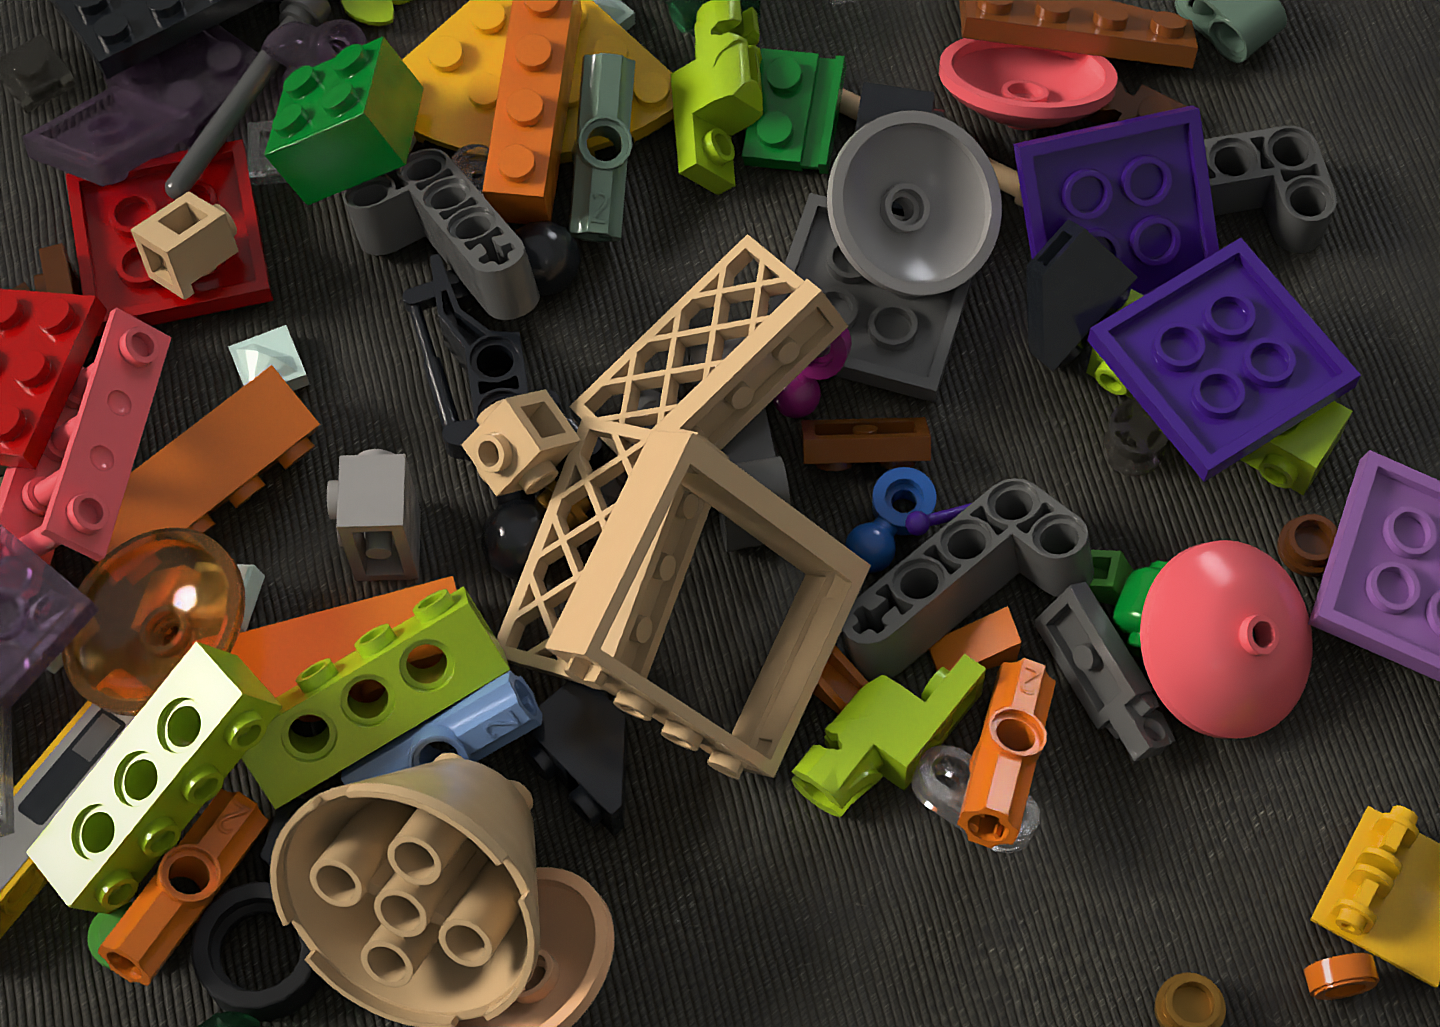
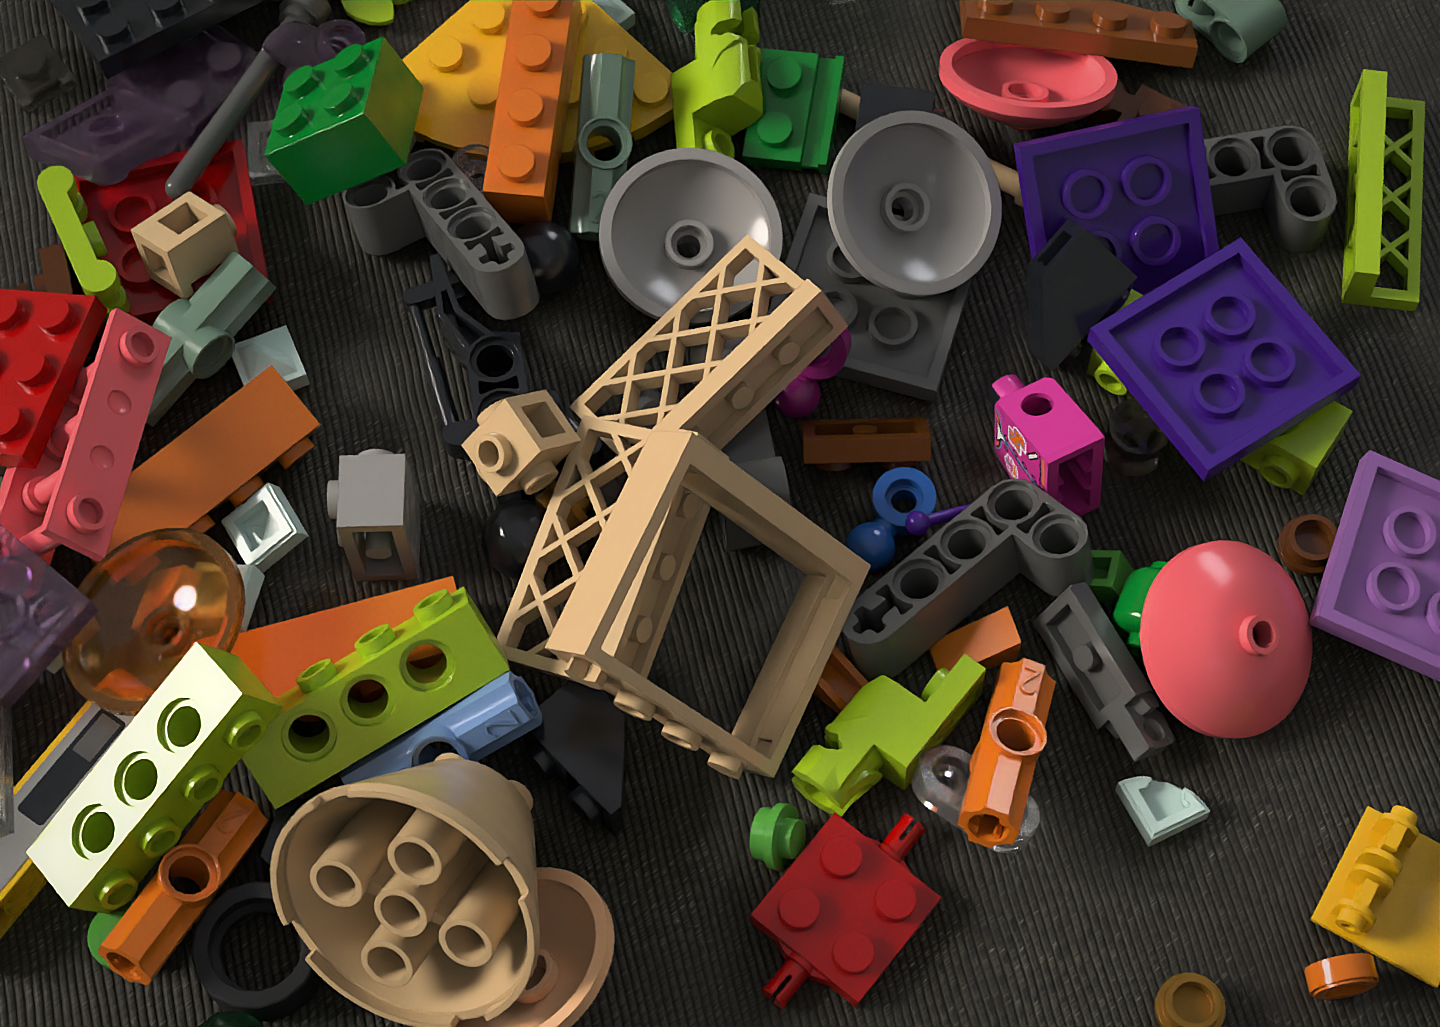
(81, 240): none -> lime plate
(206, 328): none -> sand green piece
(264, 527): none -> light aqua tile
(679, 200): none -> light grey dish
(777, 836): none -> bright green plate
(844, 910): none -> red plate
(1048, 441): none -> dark pink torso
(1160, 807): none -> light aqua tile
(1369, 198): none -> lime fence

